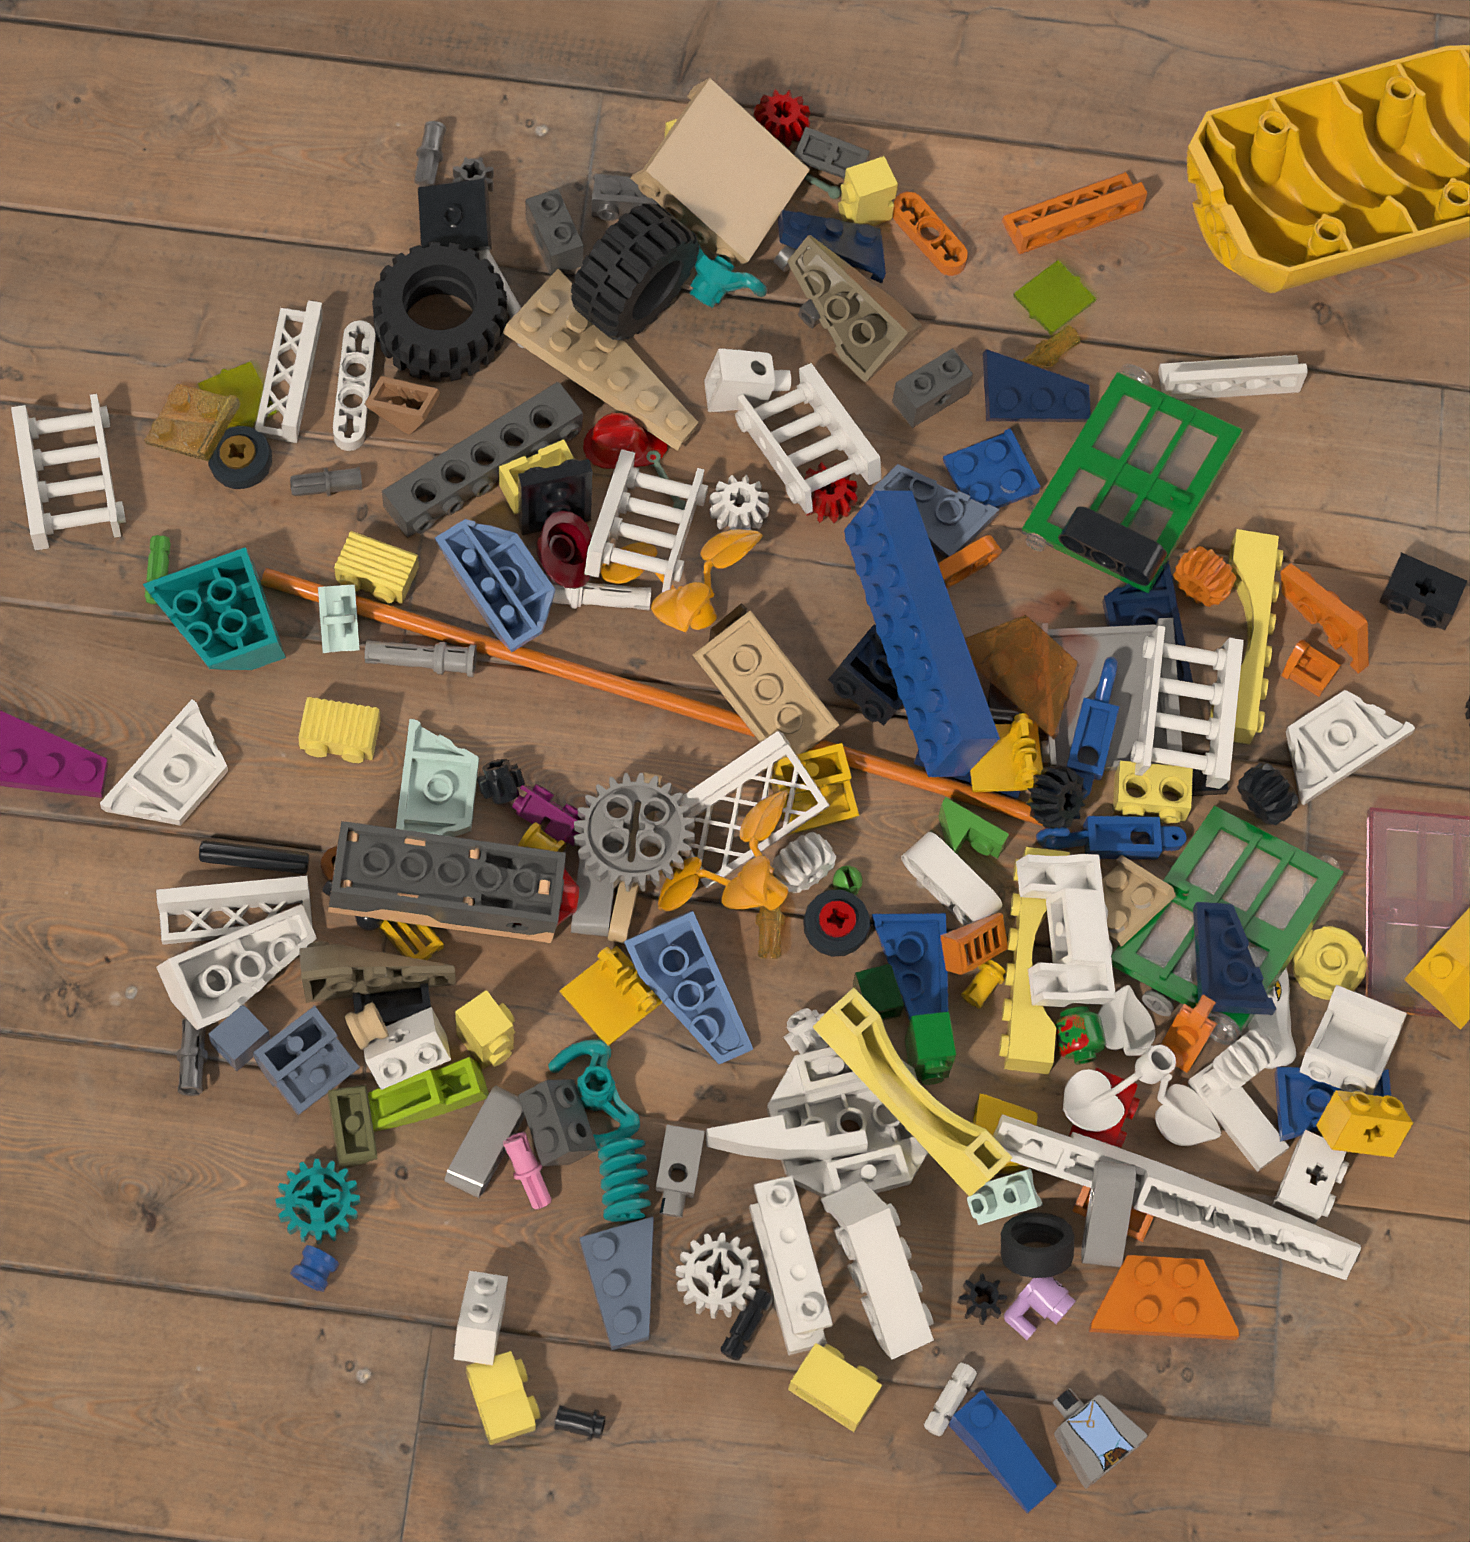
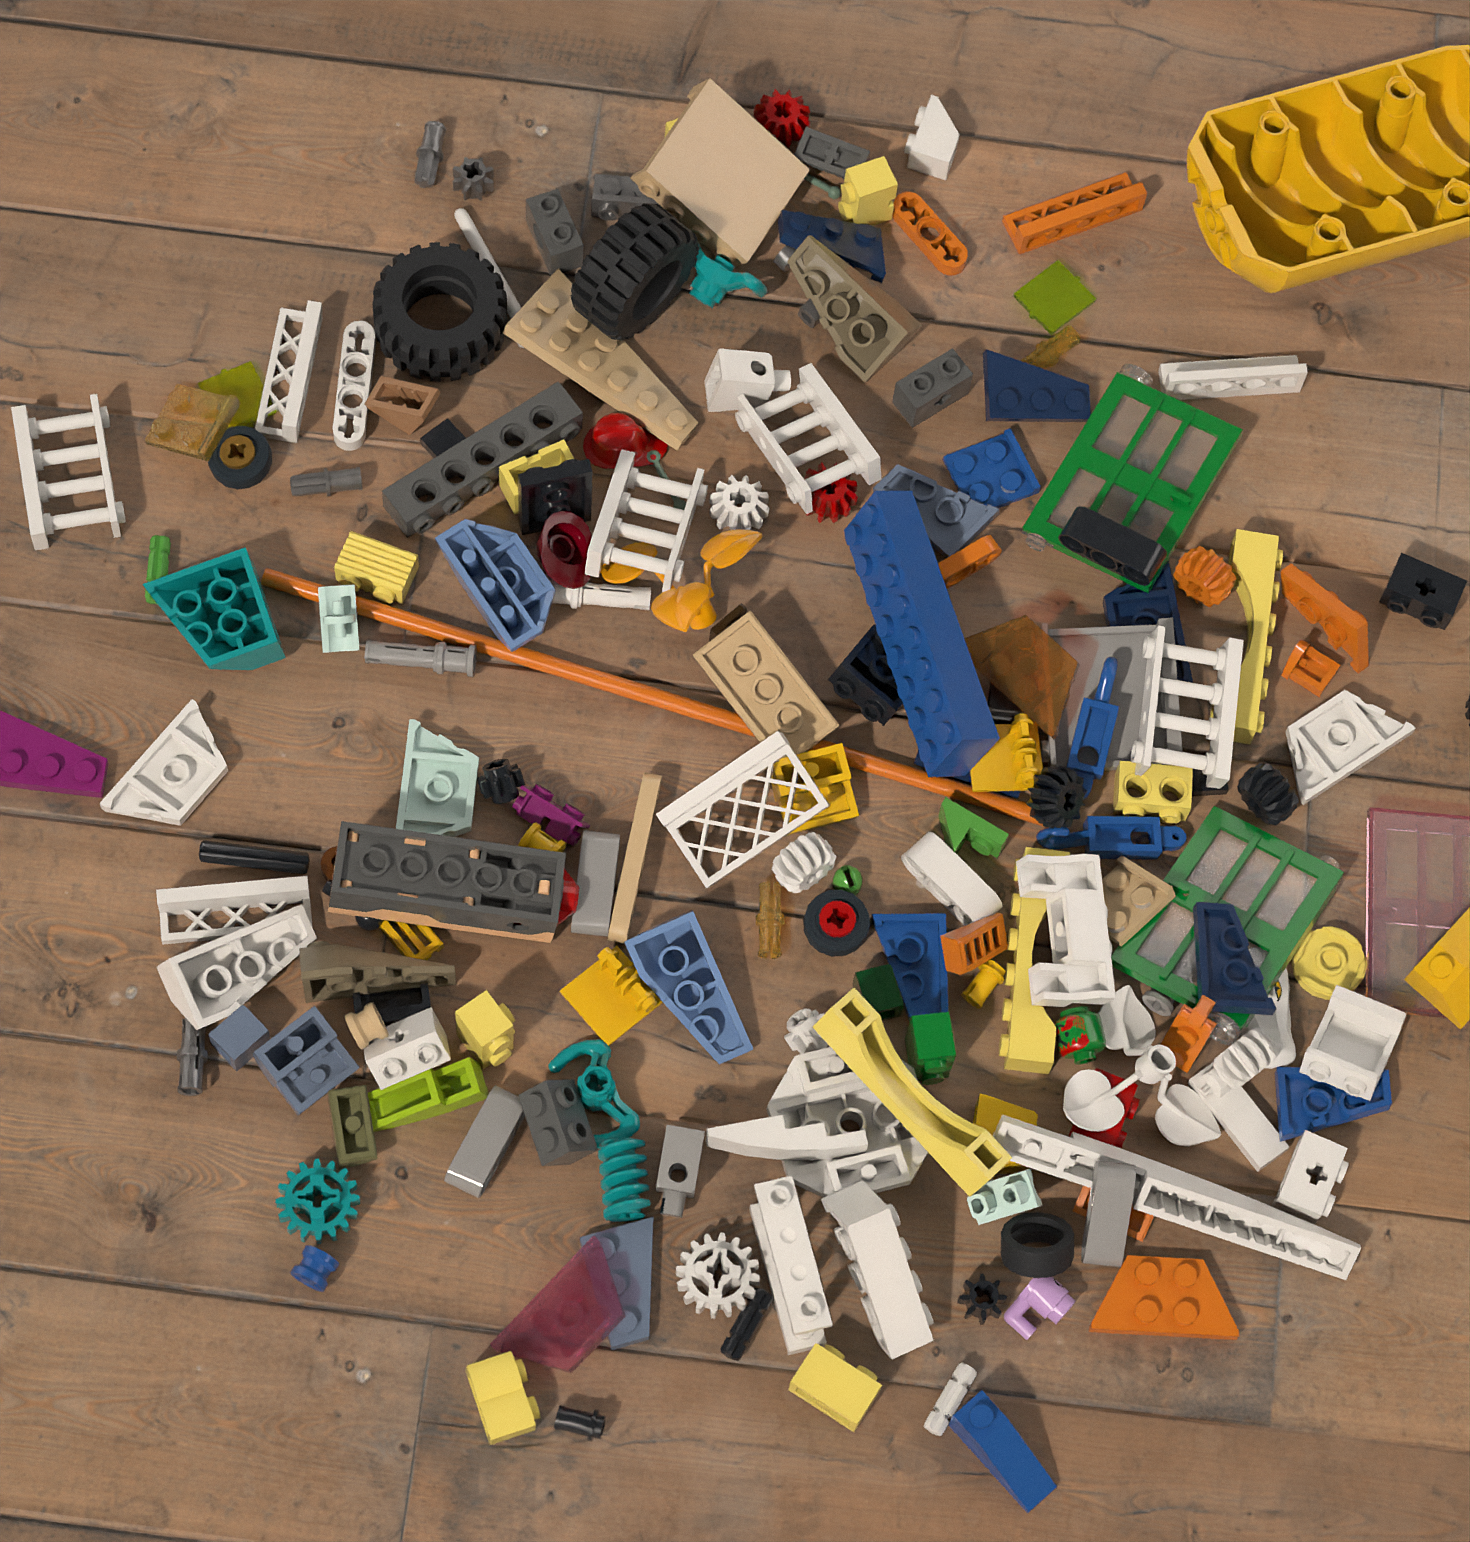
(339, 729): light yellow brick -> none
(441, 438): none -> black tile
(455, 215): black plate -> none
(480, 1318): white brick -> none
(527, 1169): bright pink axle -> none
(567, 1314): none -> clear pink wing
(668, 834): light grey gear -> none
(753, 884): light orange plant -> none
(935, 142): none -> white slope
(1094, 1435): torso -> none
(1364, 1123): yellow brick -> none

